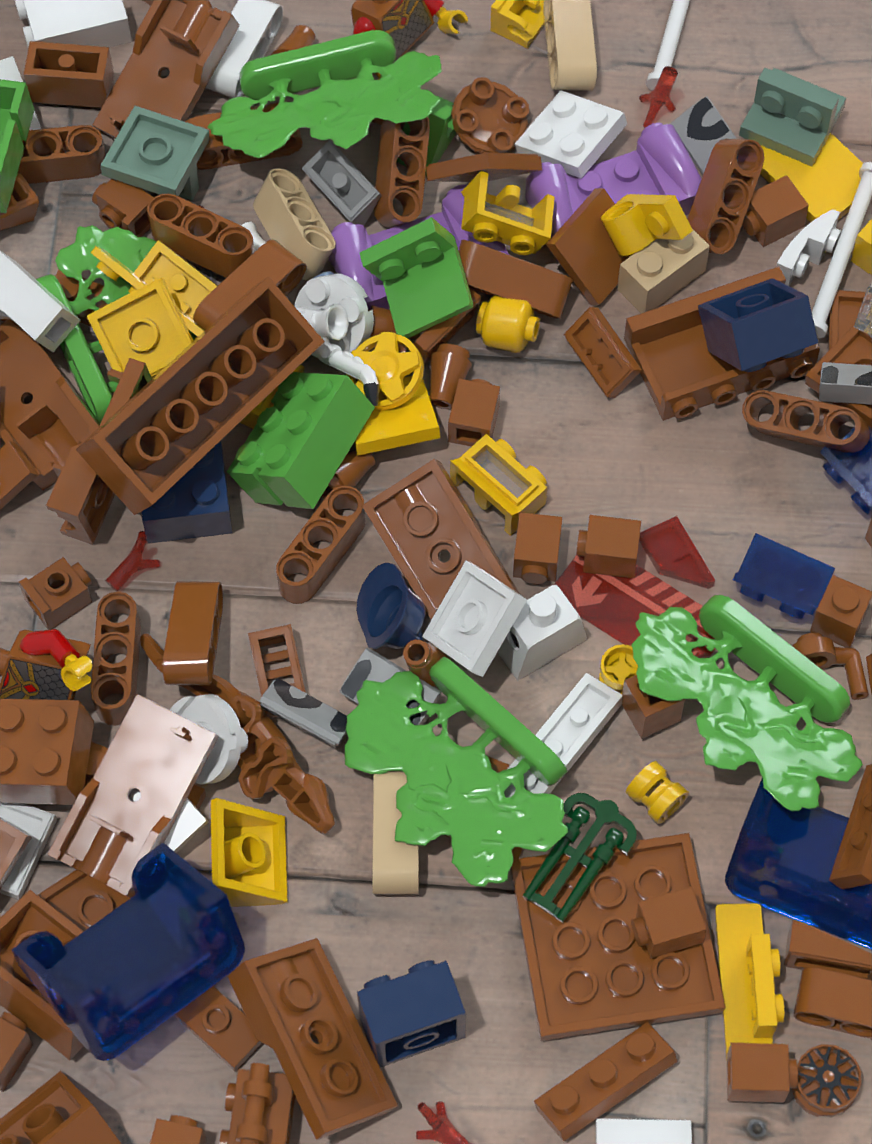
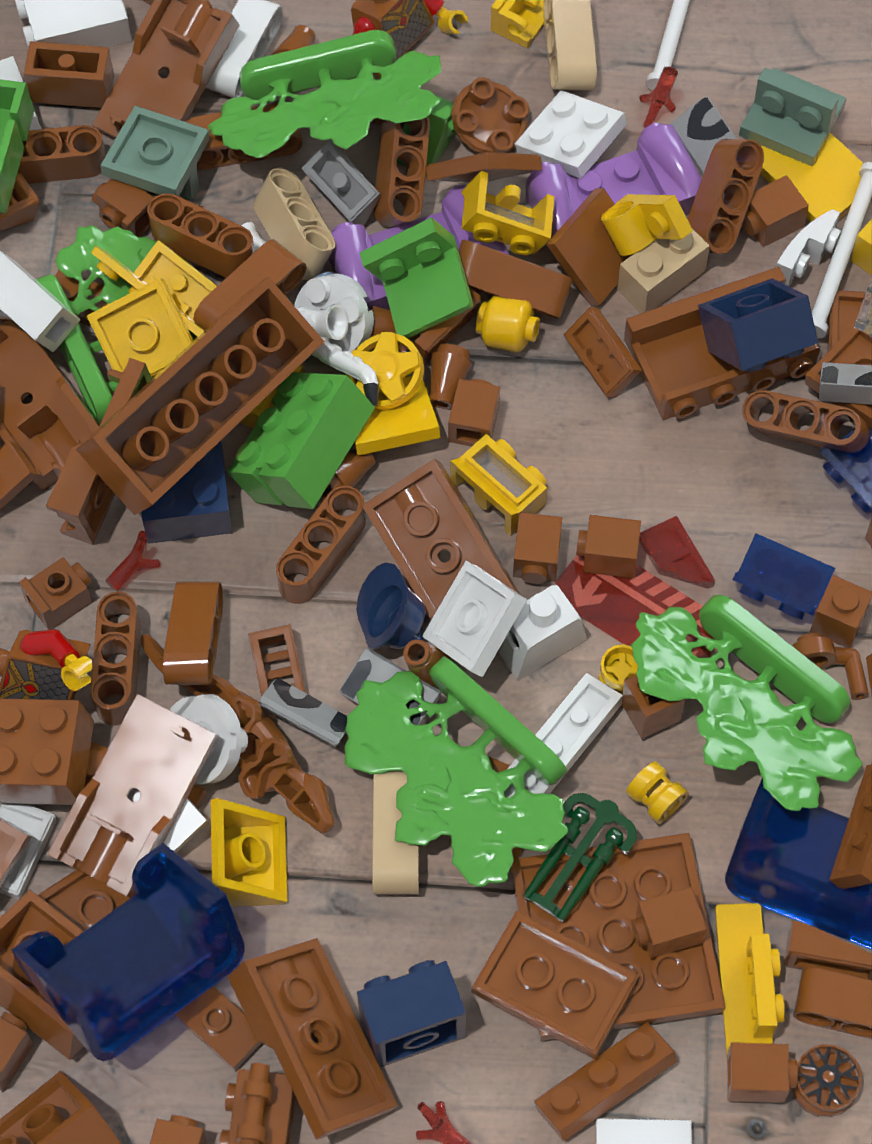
(555, 984): none -> dark orange tile

